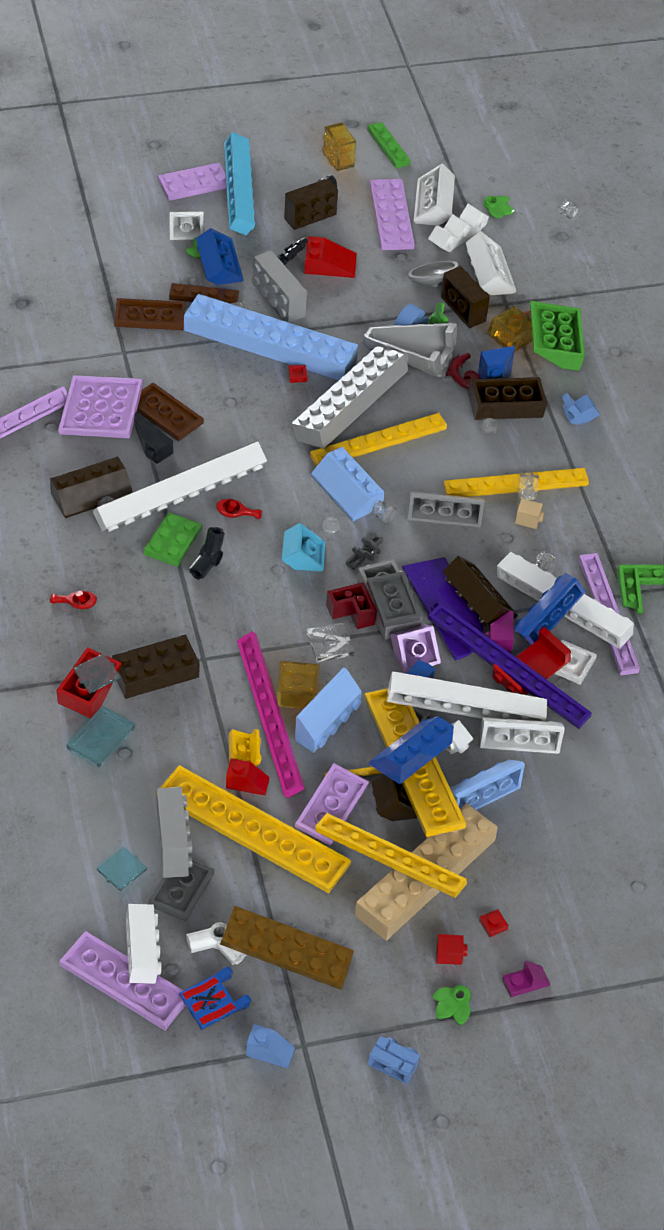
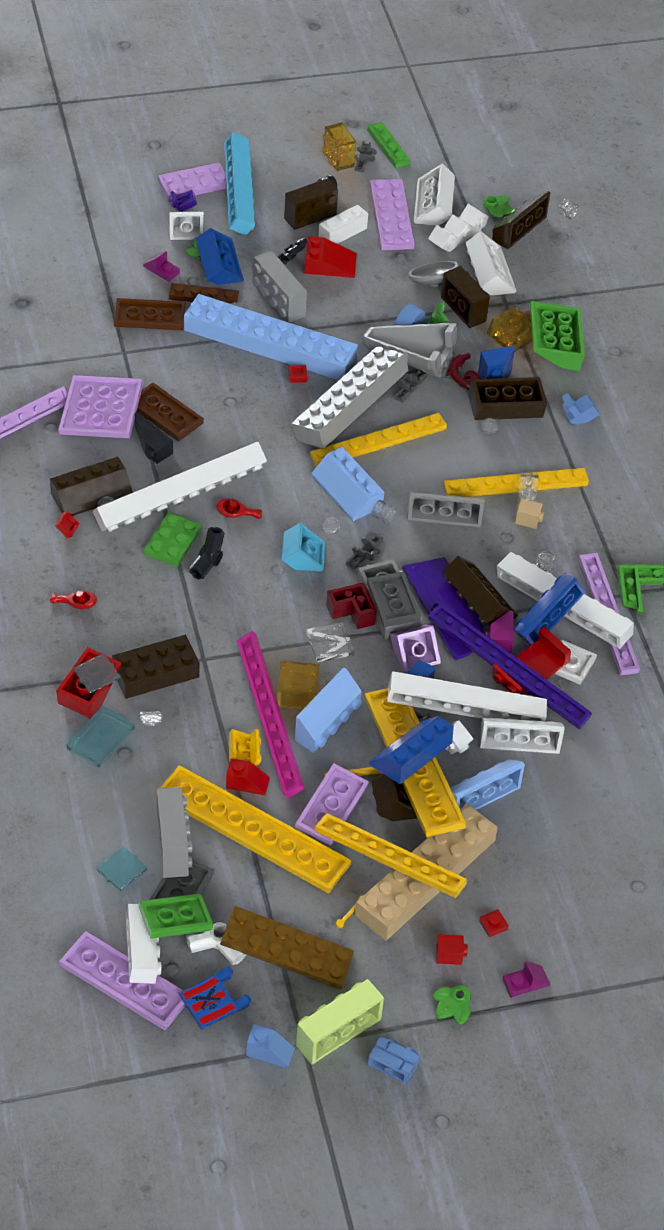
(67, 524): none -> red plate
(151, 718): none -> clear plate
(160, 266): none -> magenta slope
(175, 915): none -> bright green plate
(183, 201): none -> dark purple bracket
(339, 1021): none -> yellowish green brick
(340, 922): none -> yellow hinge
(344, 224): none -> white brick
(369, 156): none -> dark grey piece
(406, 386): none -> dark grey piece
(521, 220): none -> dark brown slope

